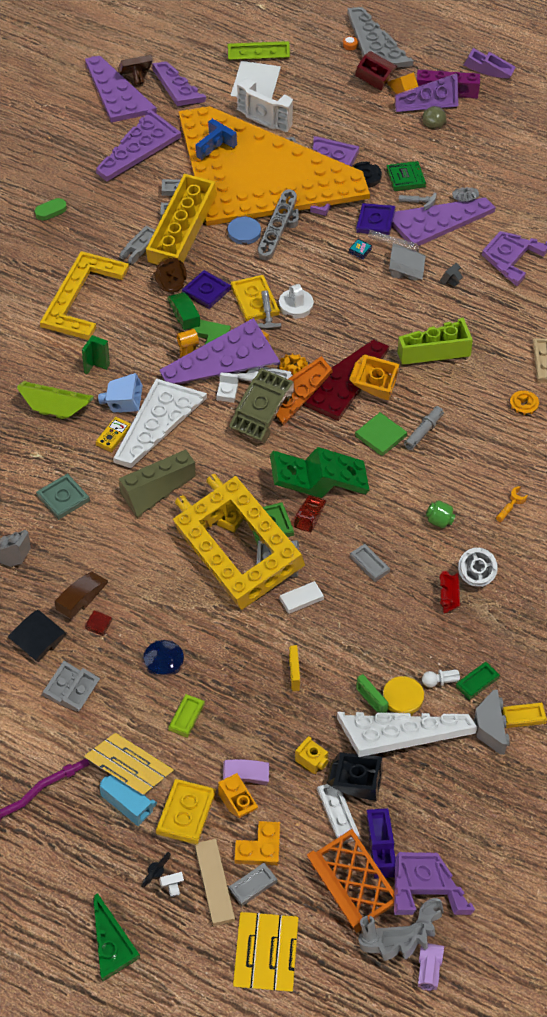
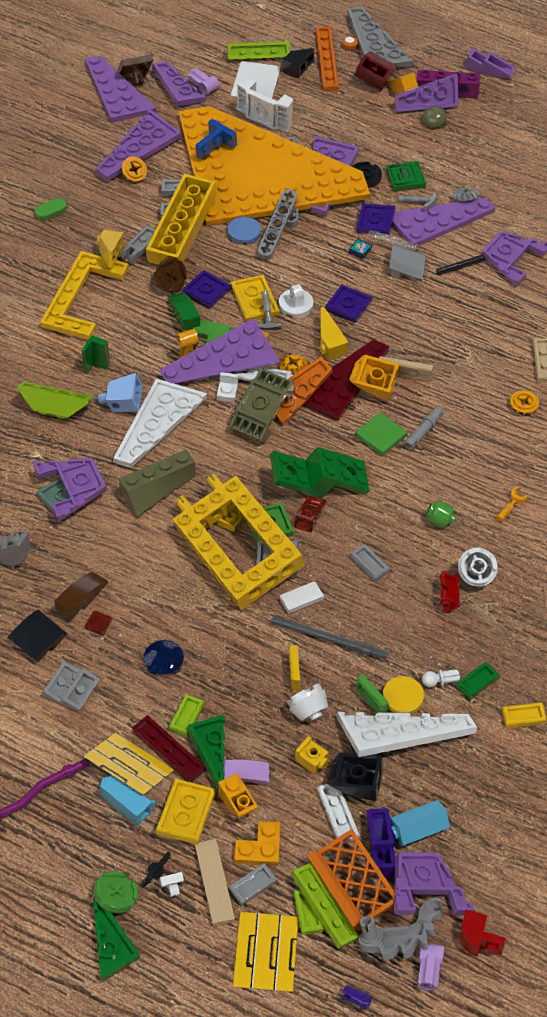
(79, 479): none -> medium lavender wing
(110, 245): none -> yellow slope
(113, 434): yellow tile -> none
(115, 892): none -> bright green tile
(134, 162): none -> light orange gear
(169, 749): none -> dark red tile
(205, 83): none -> lavender piece
(208, 740): none -> green wing
(298, 62): none -> black slope
(307, 918): none -> lime tile
(309, 703): none -> white cone
(324, 906): none -> lime plate
(327, 59): none -> orange tile
(332, 341): none -> yellow slope
(348, 303): none -> dark purple tile
(356, 997): none -> dark purple pin
(366, 649): none -> dark grey bar
(412, 369): none -> tan tile
(419, 823): none -> medium azure brick
(439, 343): lime wedge -> none
(452, 275): dark grey tile -> none
(460, 264): none -> black bar
(474, 938): none -> red brick
(491, 723): light grey slope -> none

